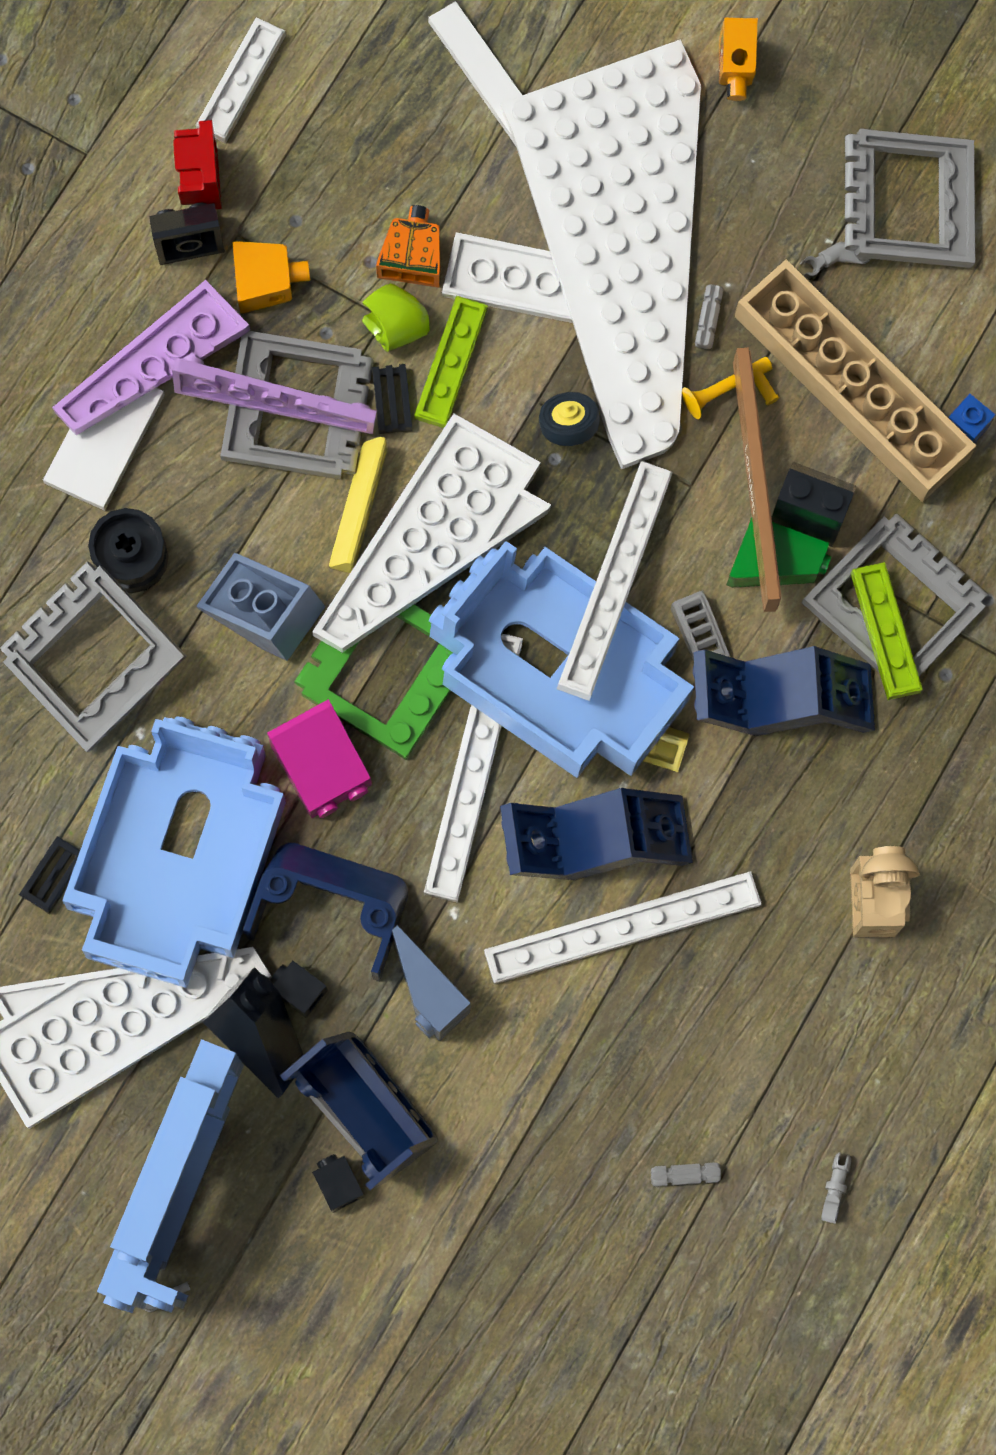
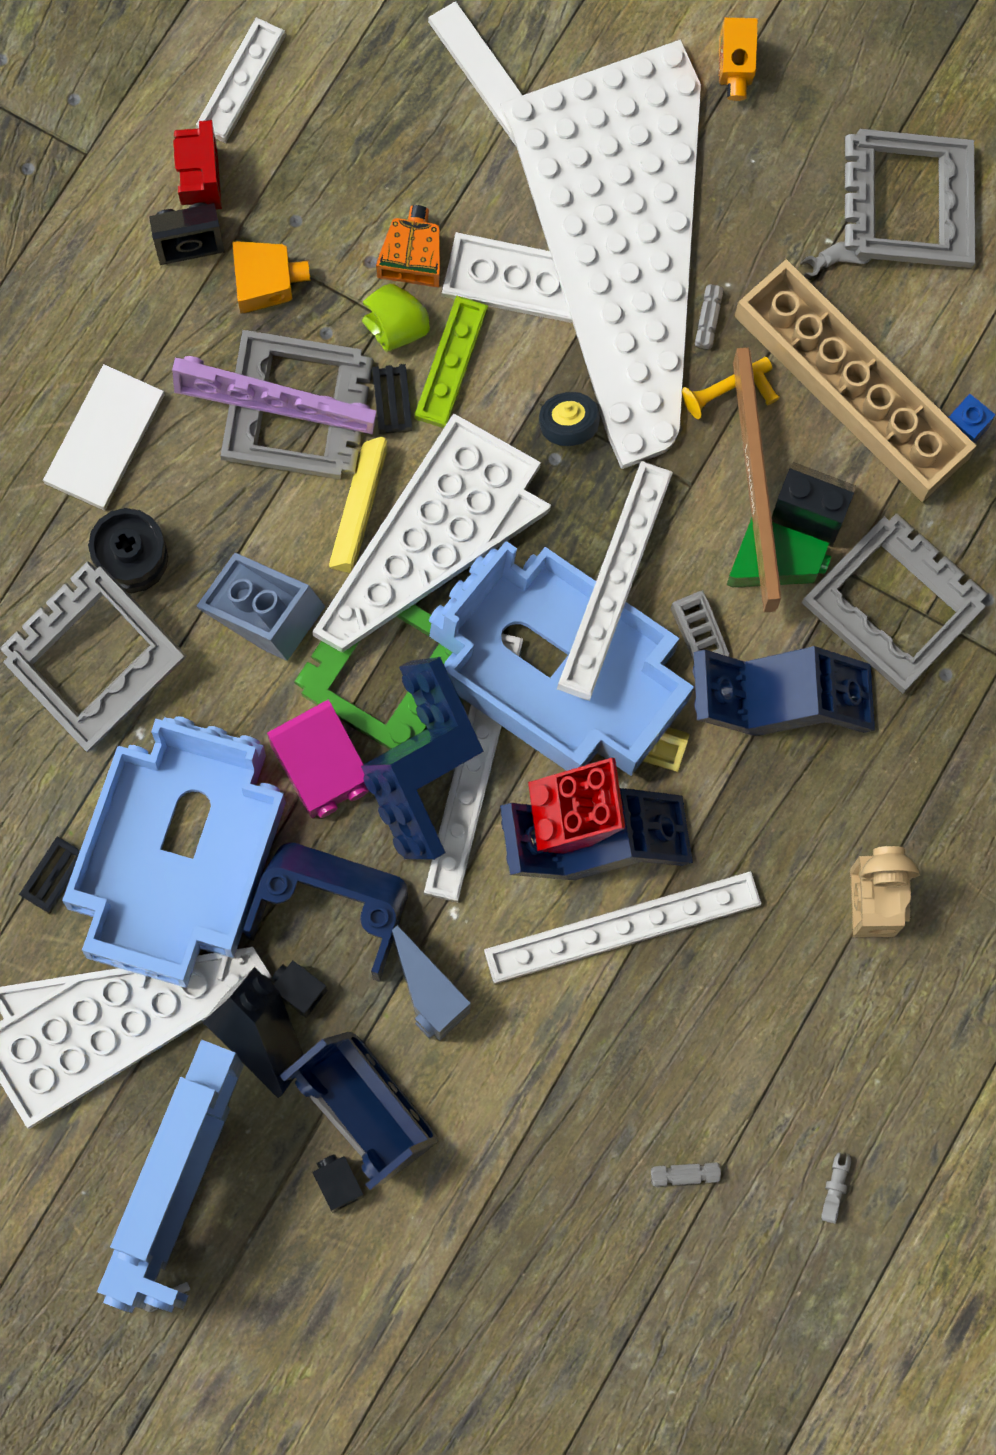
(193, 327): lavender wing -> none
(421, 759): none -> dark blue bracket
(577, 807): none -> red slope
(886, 631): lime tile -> none

